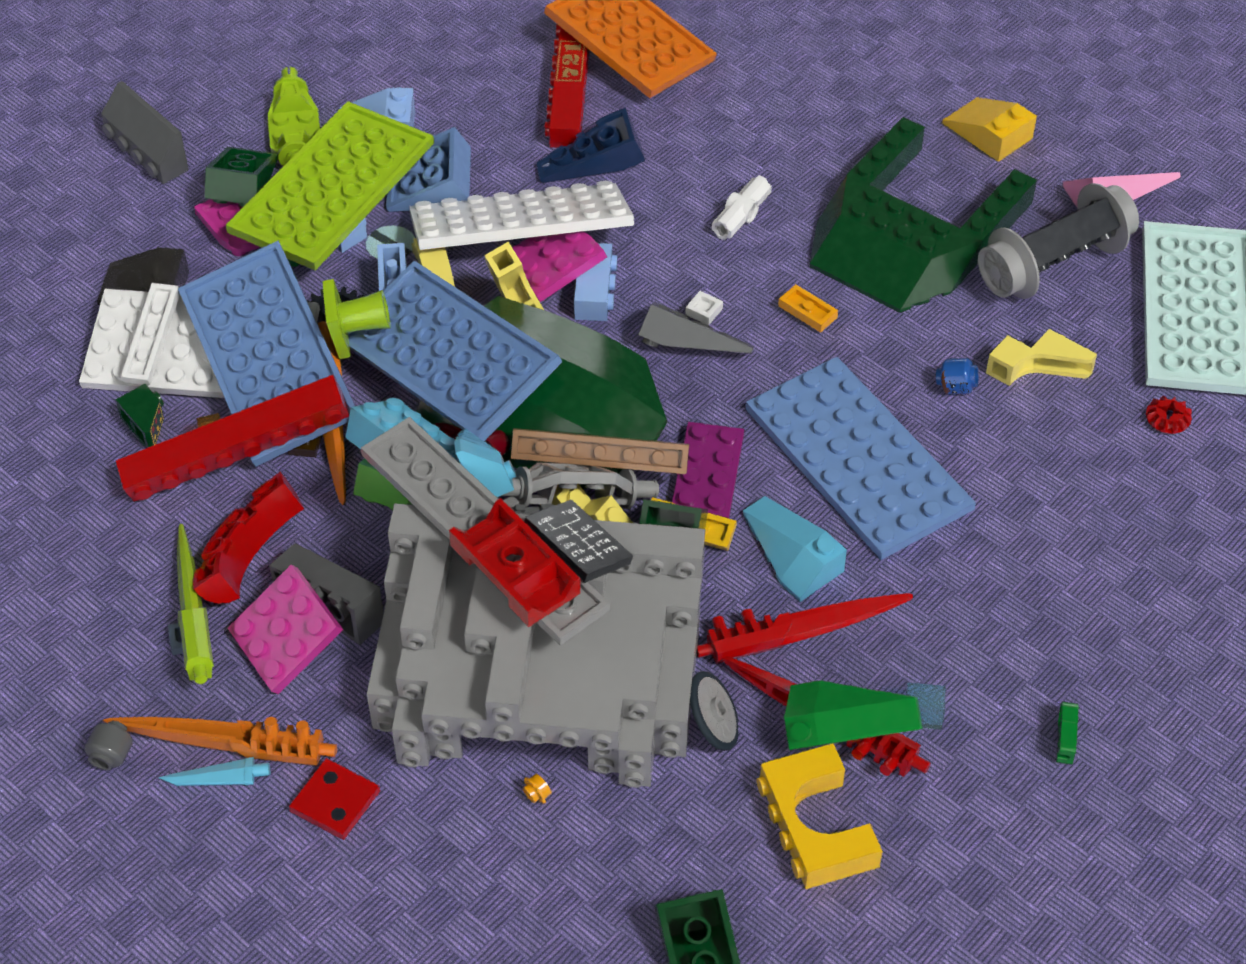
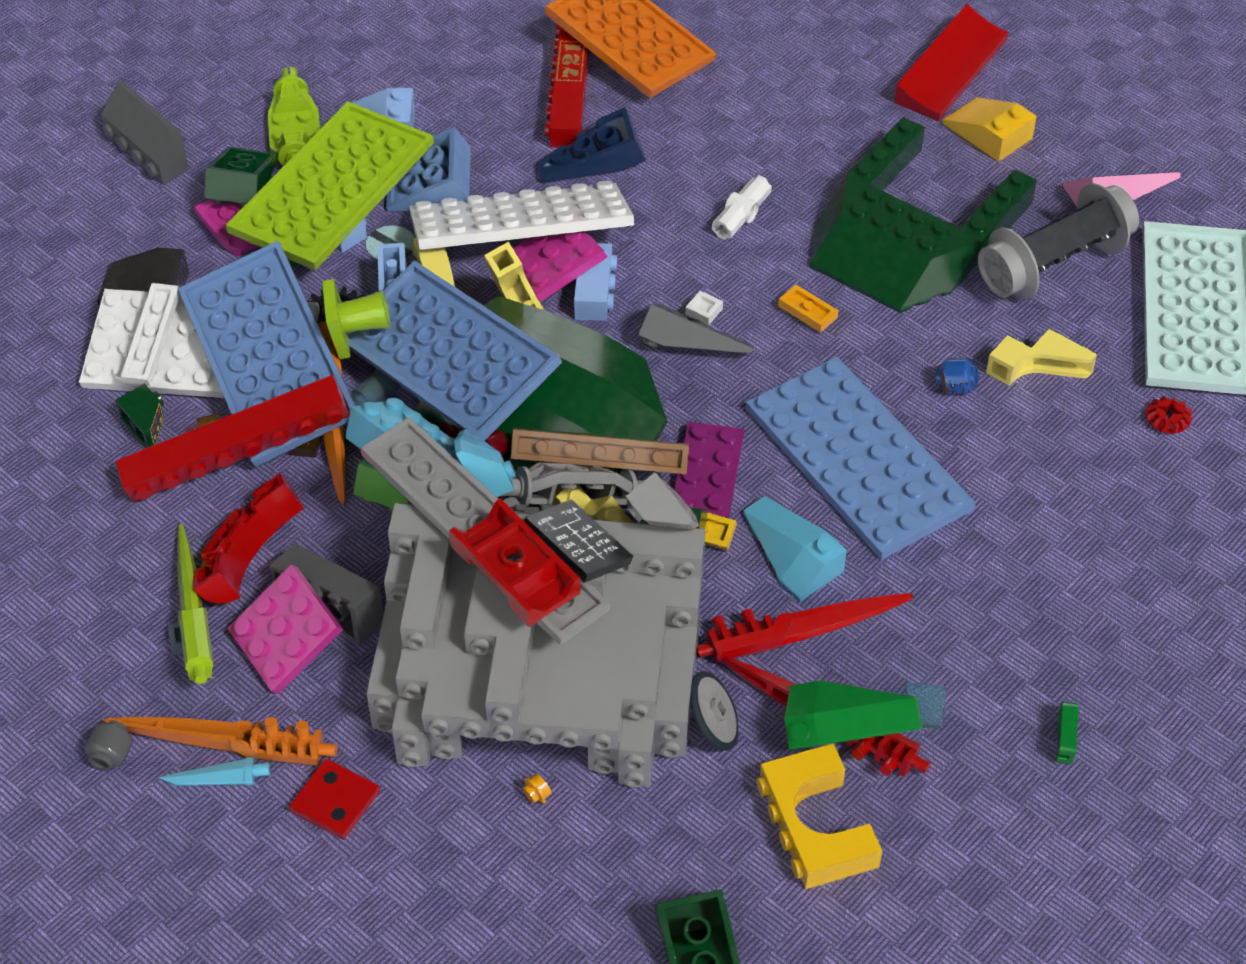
(374, 389): none -> clear light blue brick
(660, 505): none -> light grey wedge
(950, 64): none -> red arch

